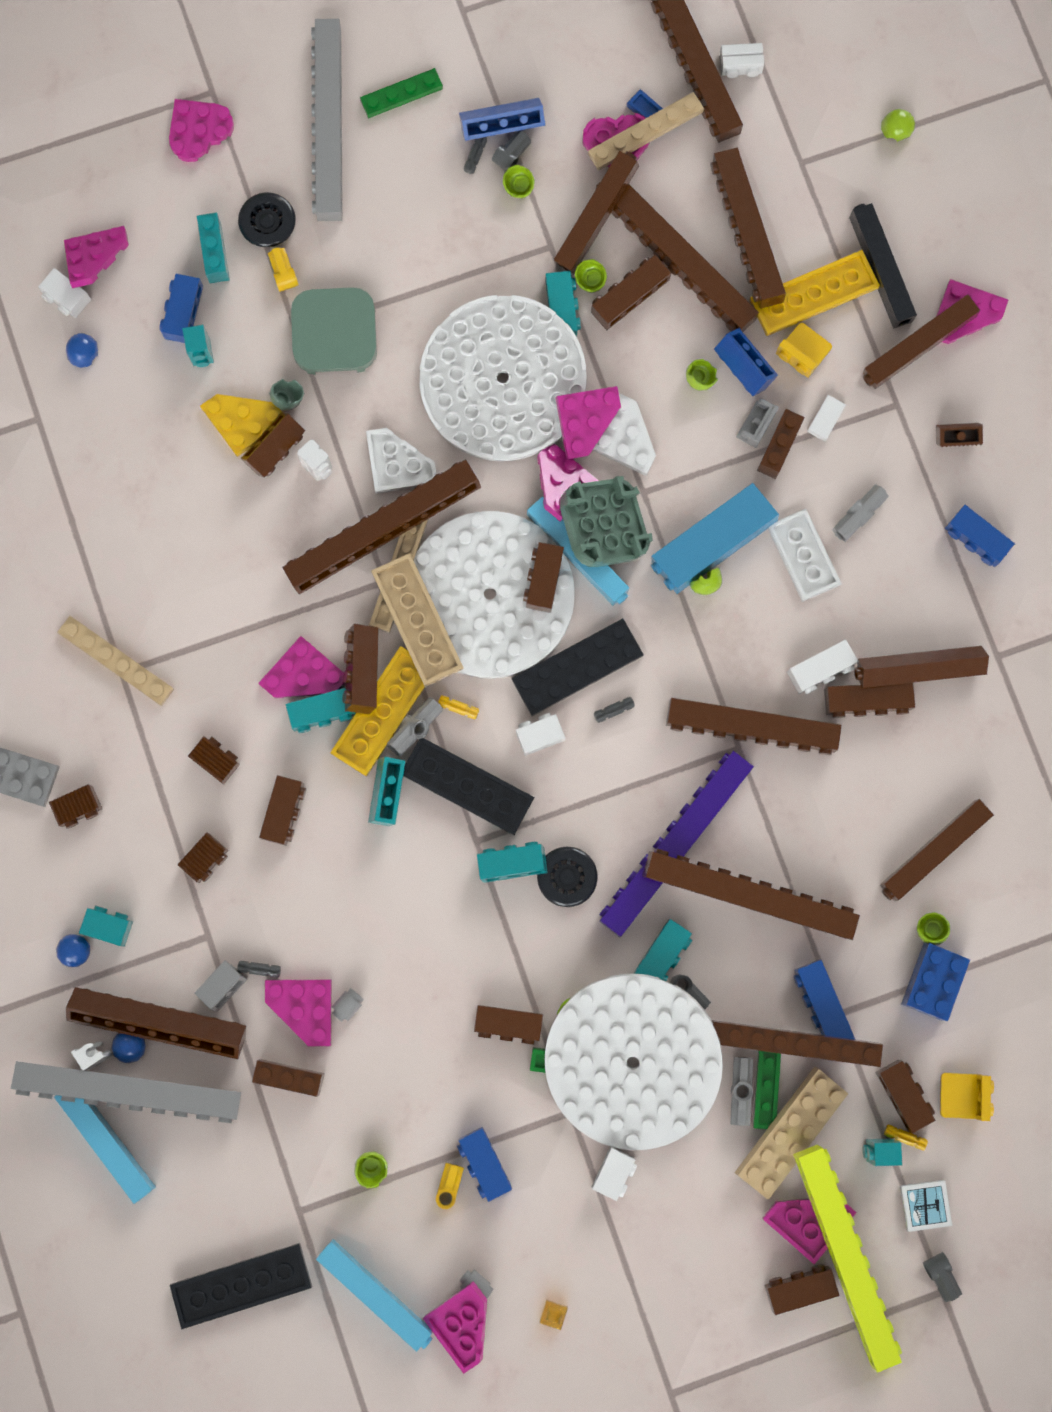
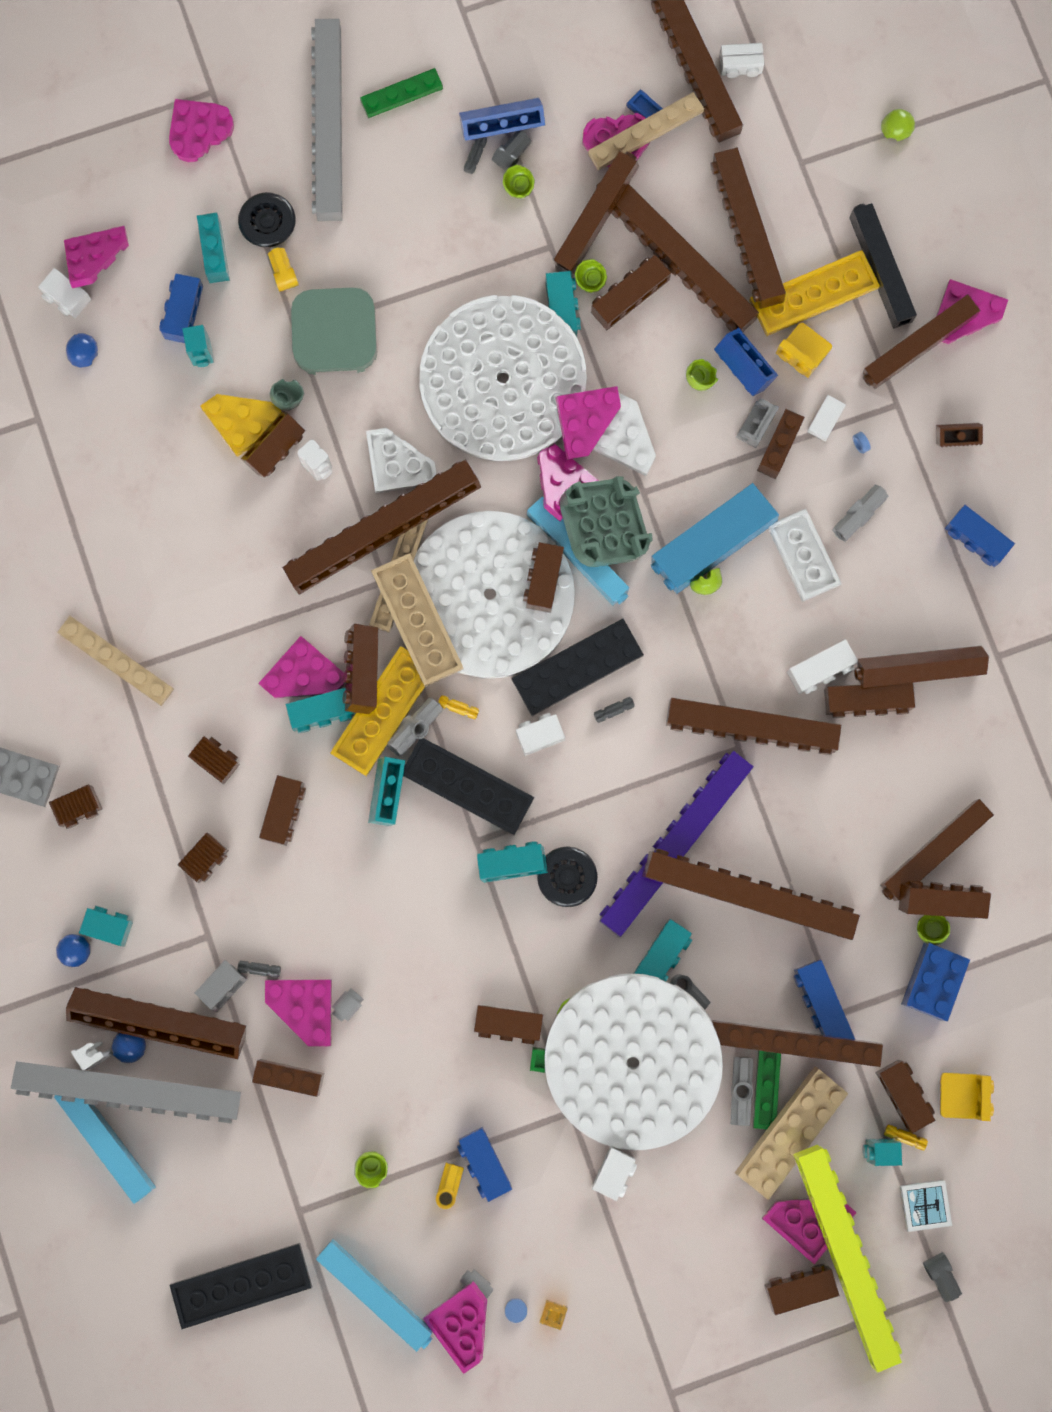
(516, 1310): none -> medium blue tile
(861, 442): none -> medium blue tile
(944, 901): none -> reddish brown brick

